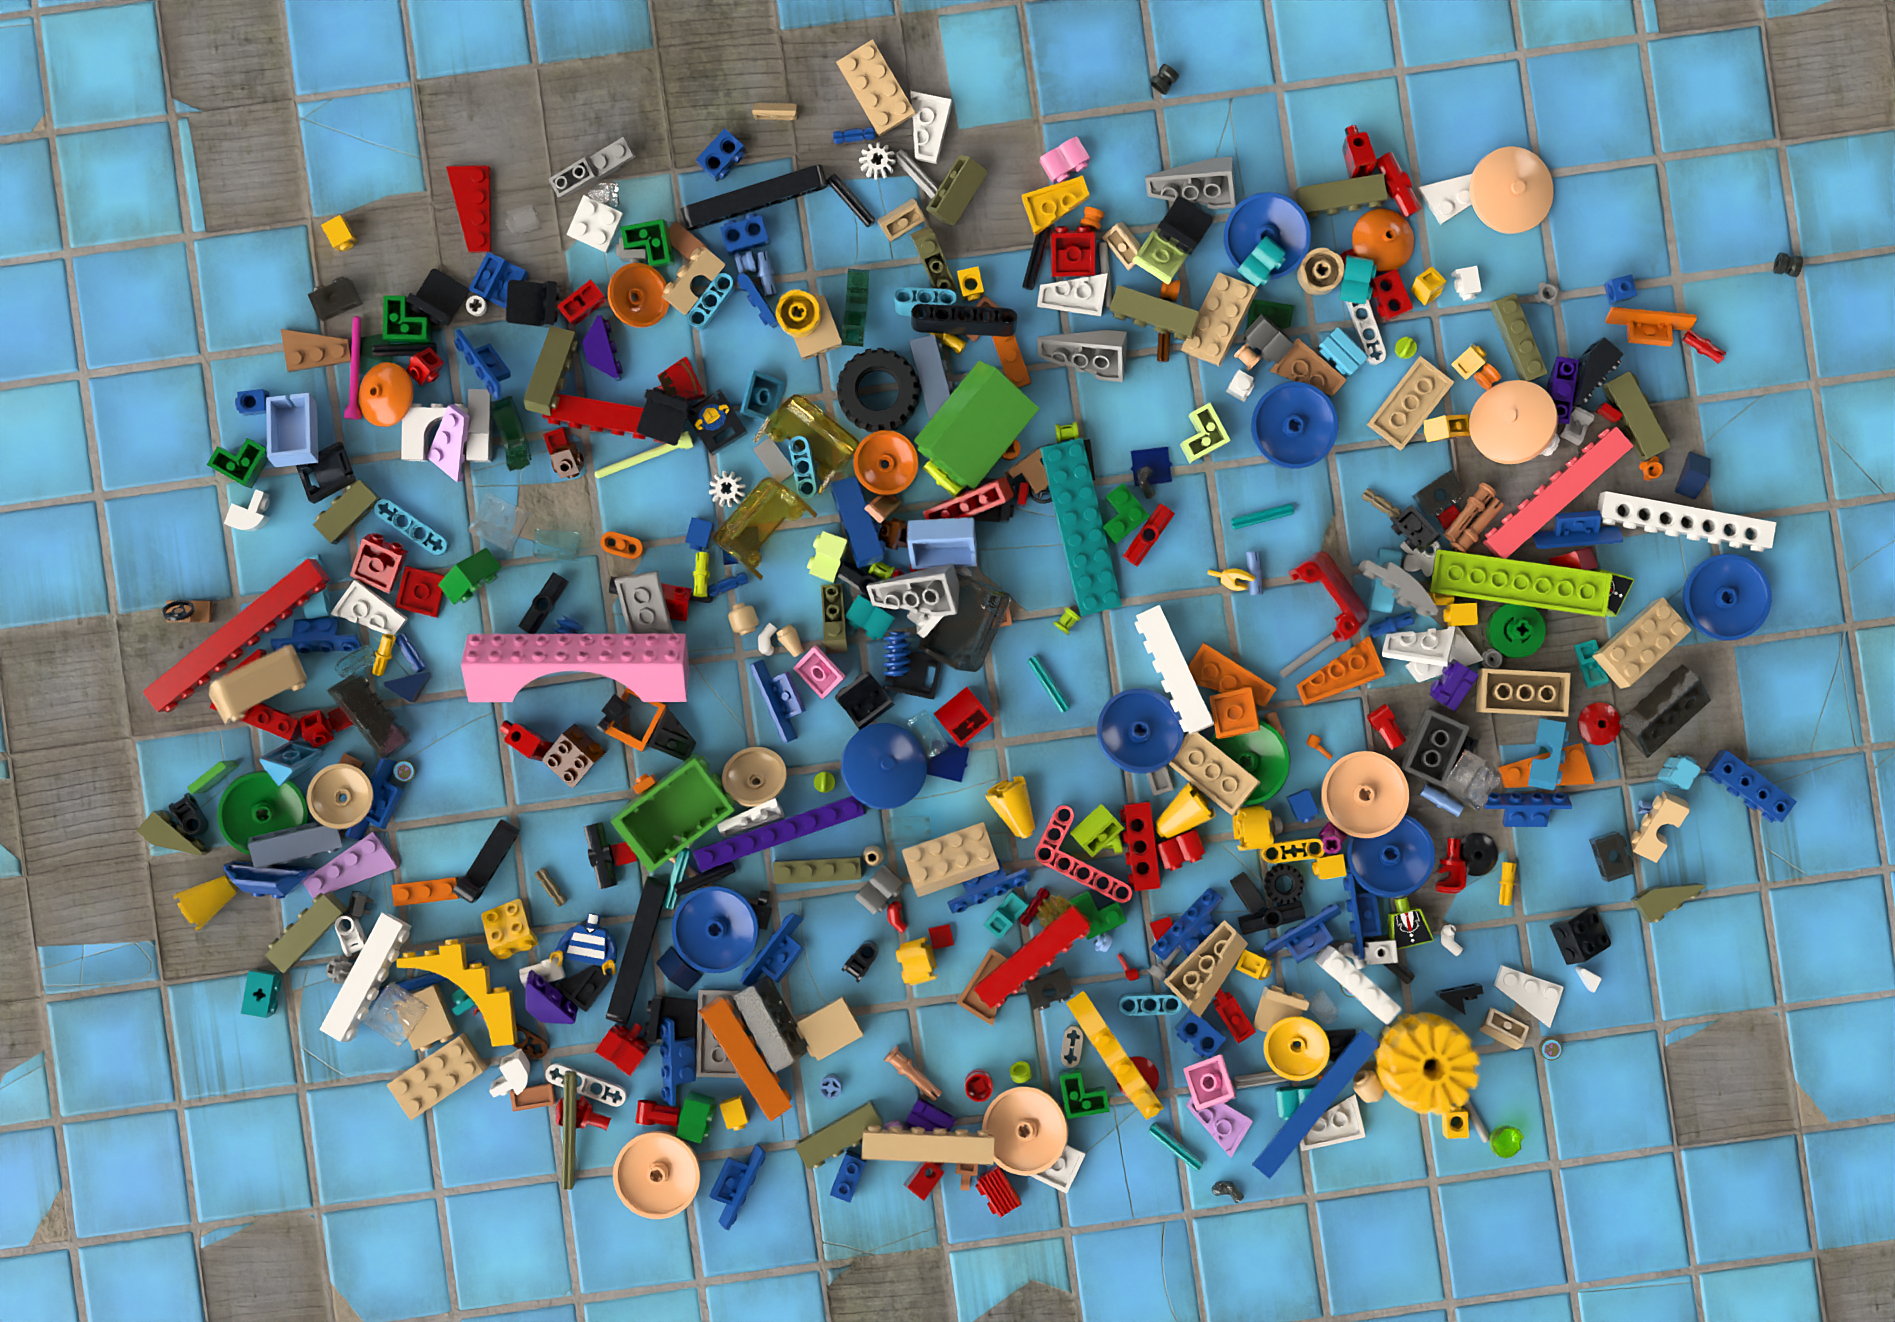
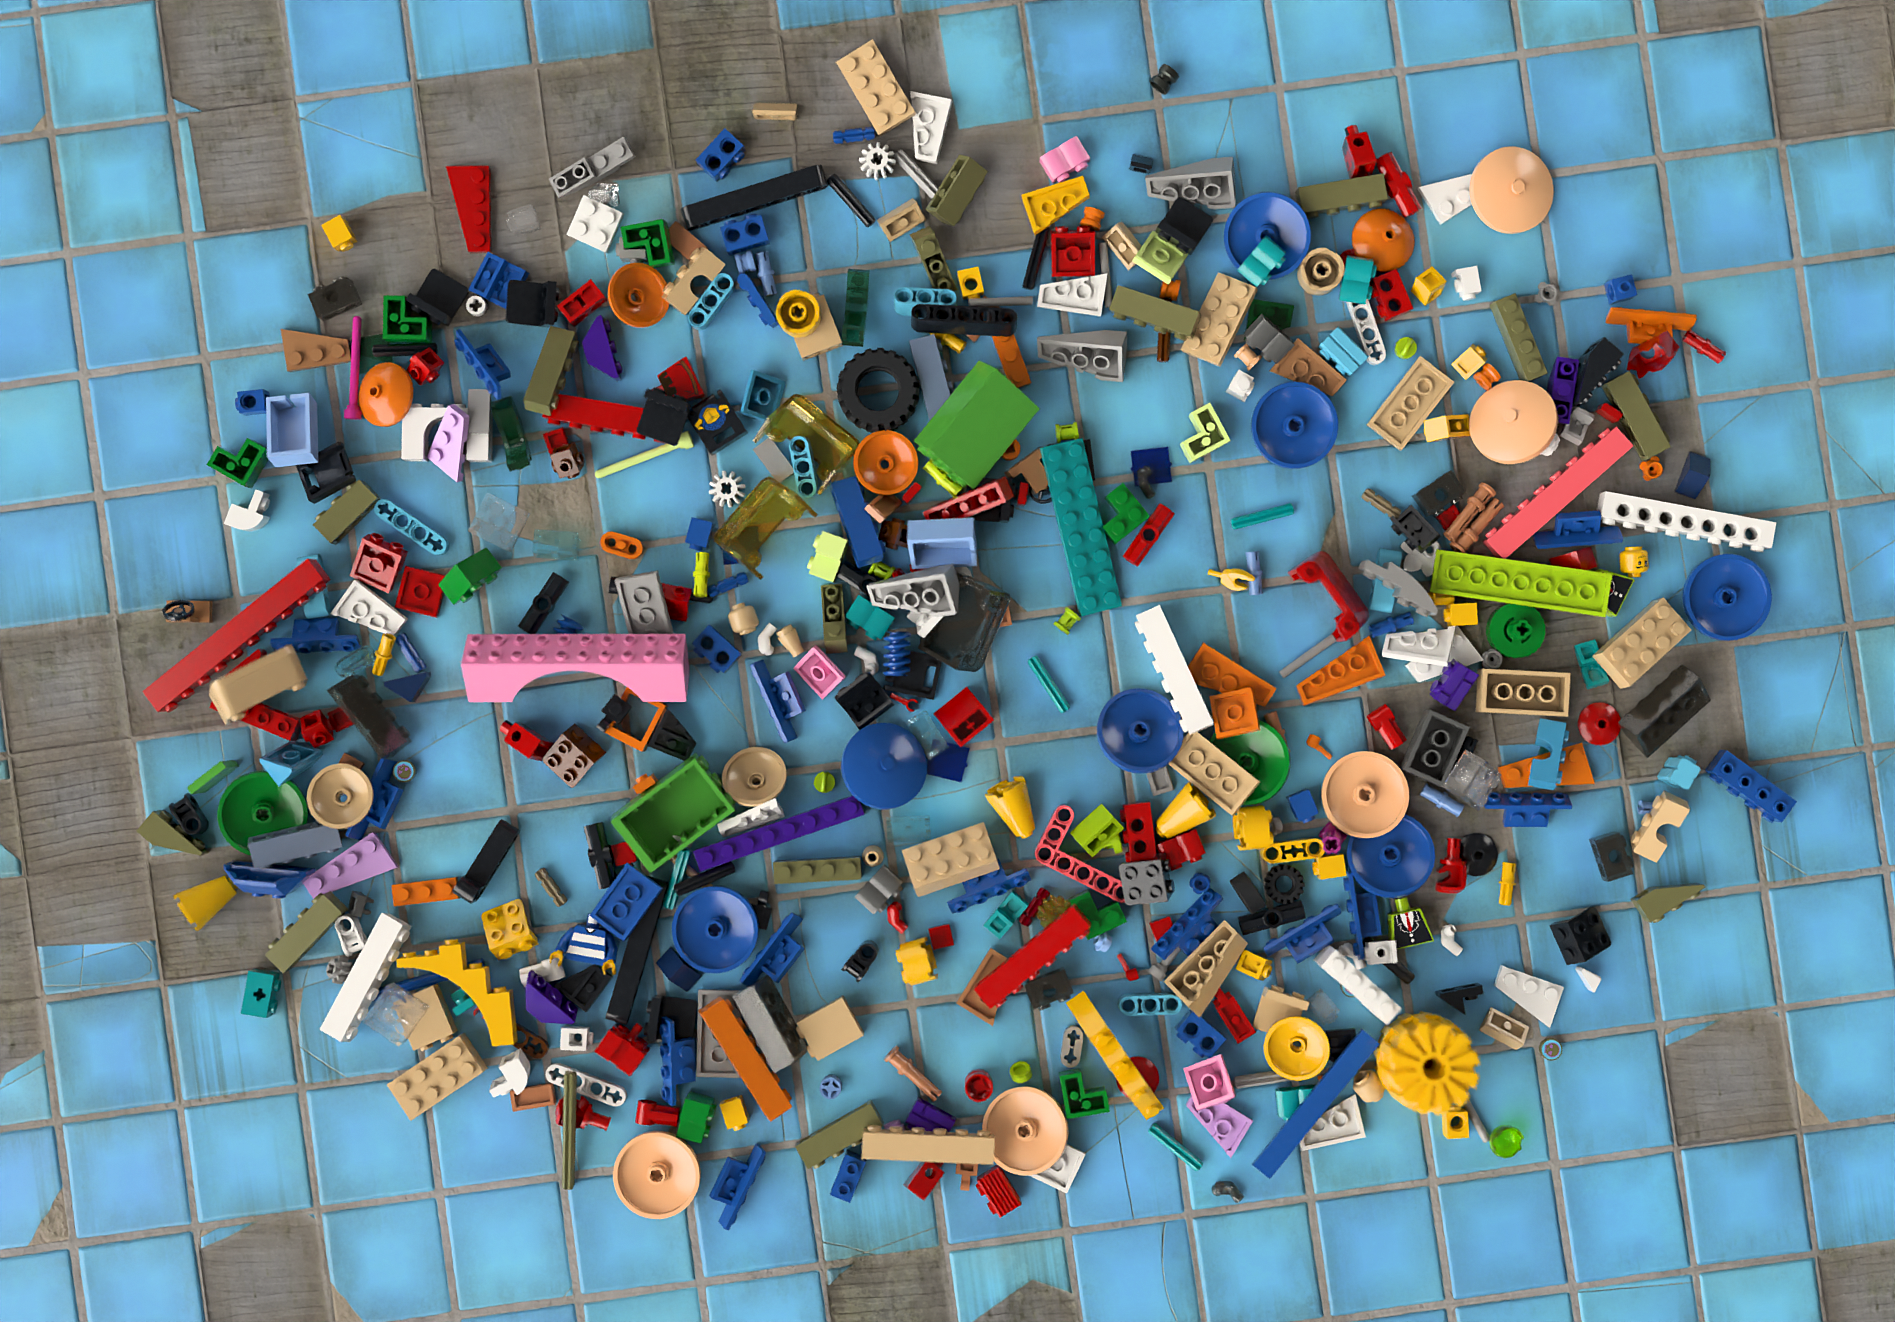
(568, 1039): none -> white brick
(626, 901): none -> blue plate
(720, 644): none -> blue brick
(869, 658): none -> white arm
(904, 701): none -> red hand
(911, 493): none -> red tile
(1002, 301): none -> light grey bar
(1141, 164): none -> black slope
(1147, 880): none -> bracket
(1198, 889): none -> blue plate
(1633, 561): none -> yellow head
(1657, 362): none -> red piece
(1788, 264): pearl dark grey wheel -> none

